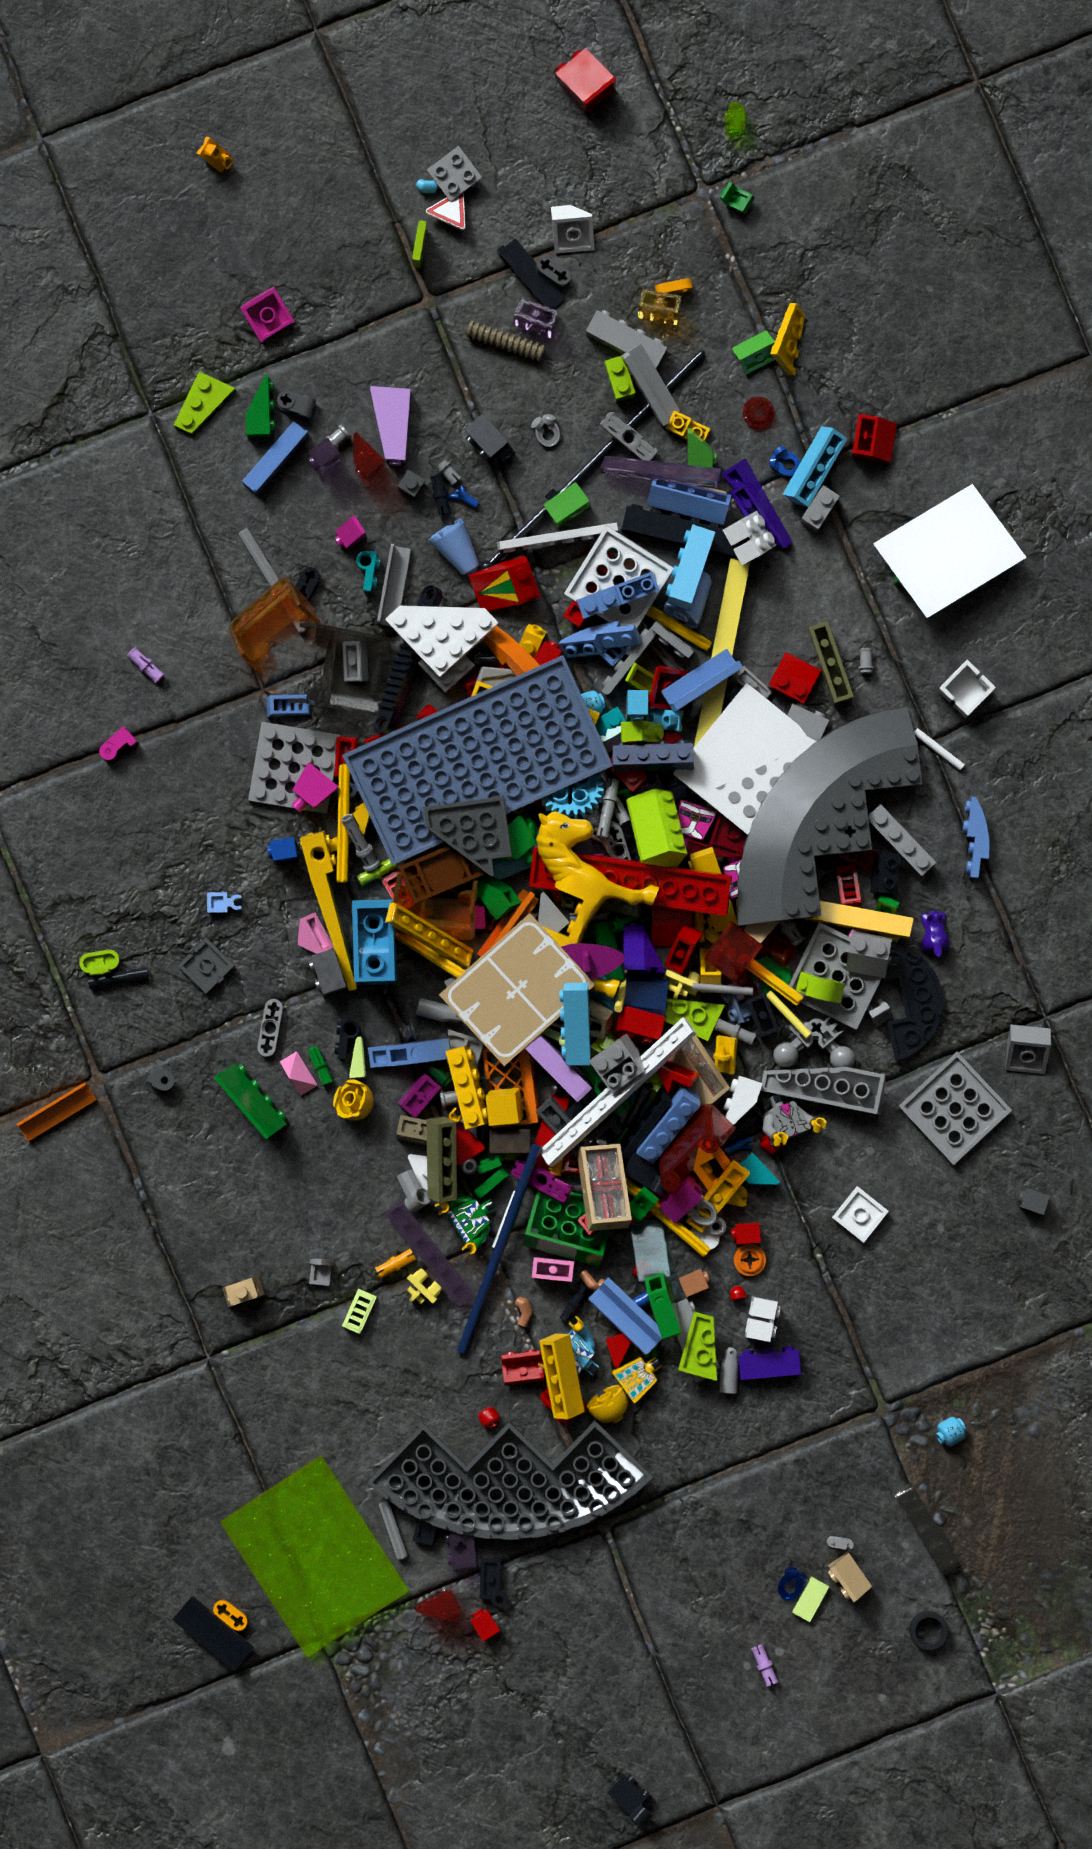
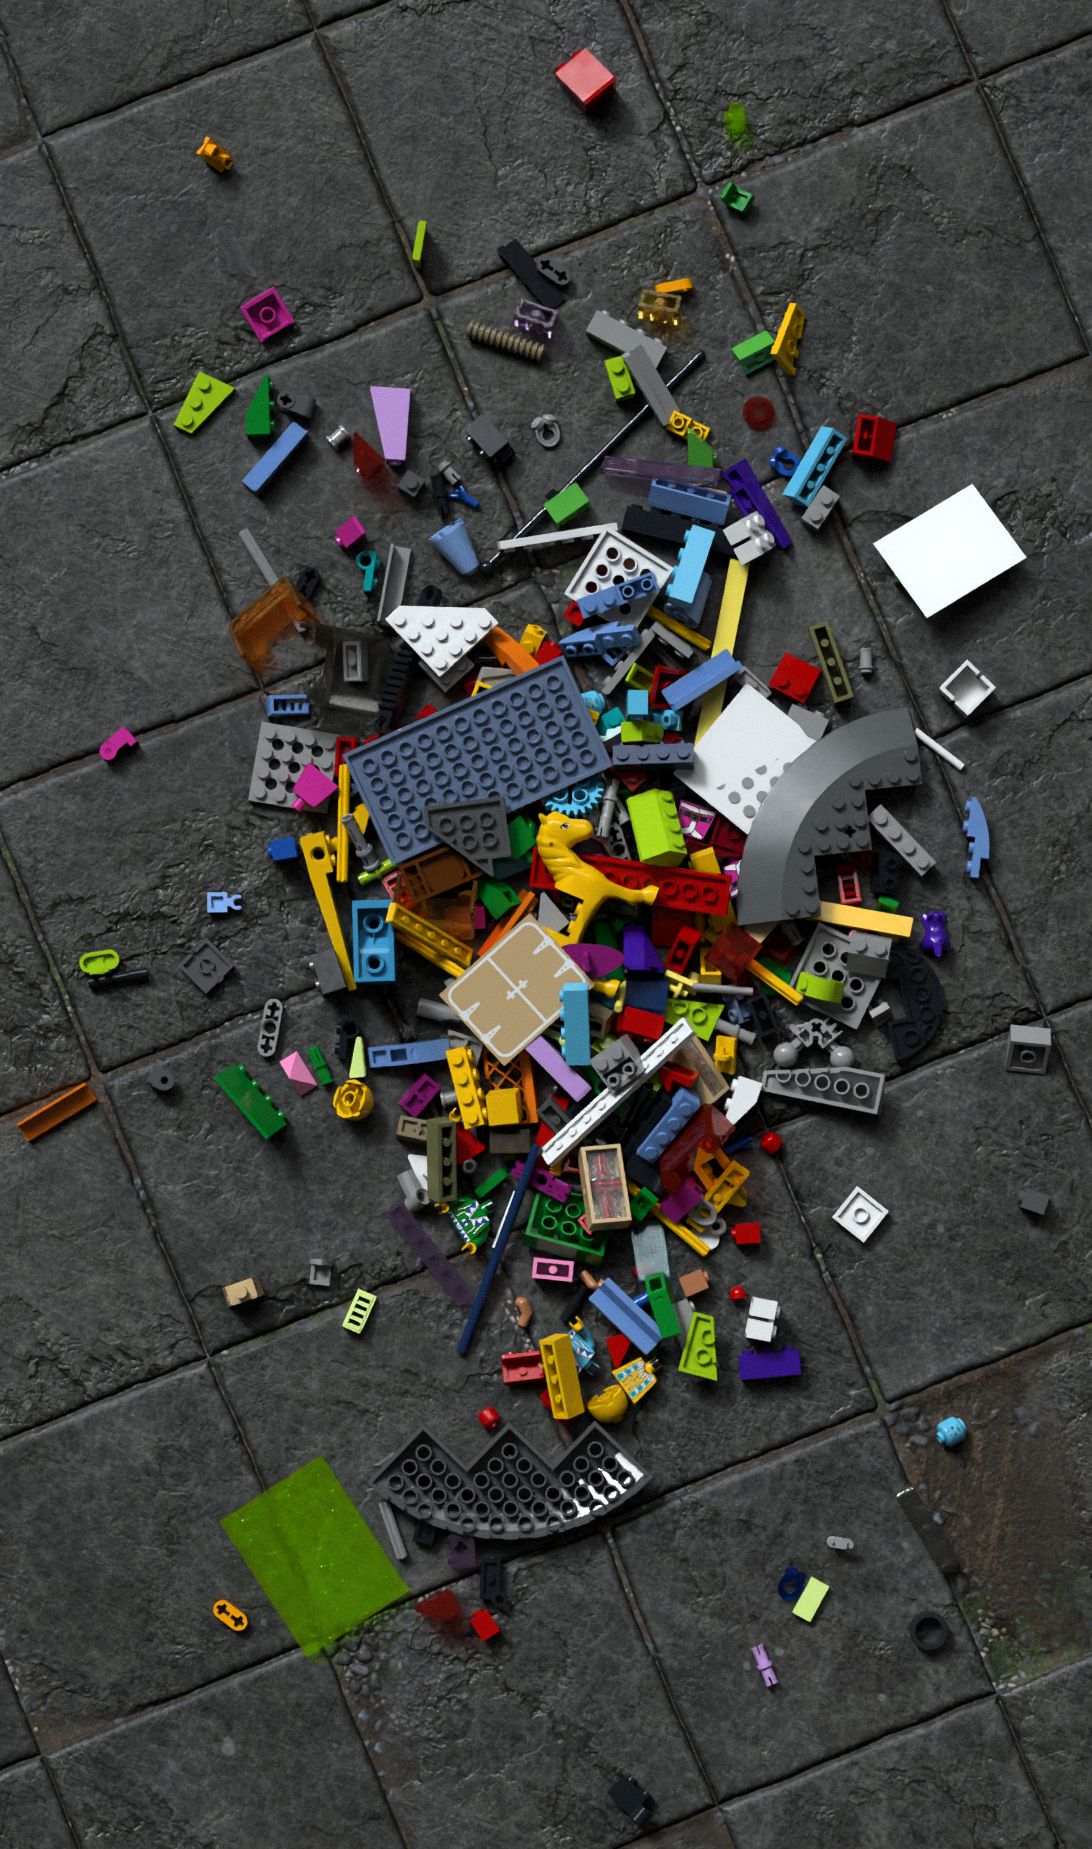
(145, 664): lavender pin -> none
(213, 1633): black panel -> none
(313, 935): bright pink slope -> none
(324, 456): clear purple brick -> none
(395, 1263): light orange pin -> none
(417, 1279): light yellow hips -> none
(427, 186): medium azure arm -> none
(439, 1075): dark green pin -> none
(449, 212): piece -> none
(454, 173): light grey hinge -> none
(487, 1165): green bracket -> none
(505, 584): red slope -> none
(572, 229): white slope -> none
(617, 429): light grey piece -> none
(729, 1372): light grey piece -> none
(756, 1252): orange gear -> none
(758, 1171): teal slope -> none
(788, 1014): light yellow bar -> none
(788, 1121): light grey torso -> none
(850, 1577): tan slope -> none
(954, 1122): light grey piece -> none

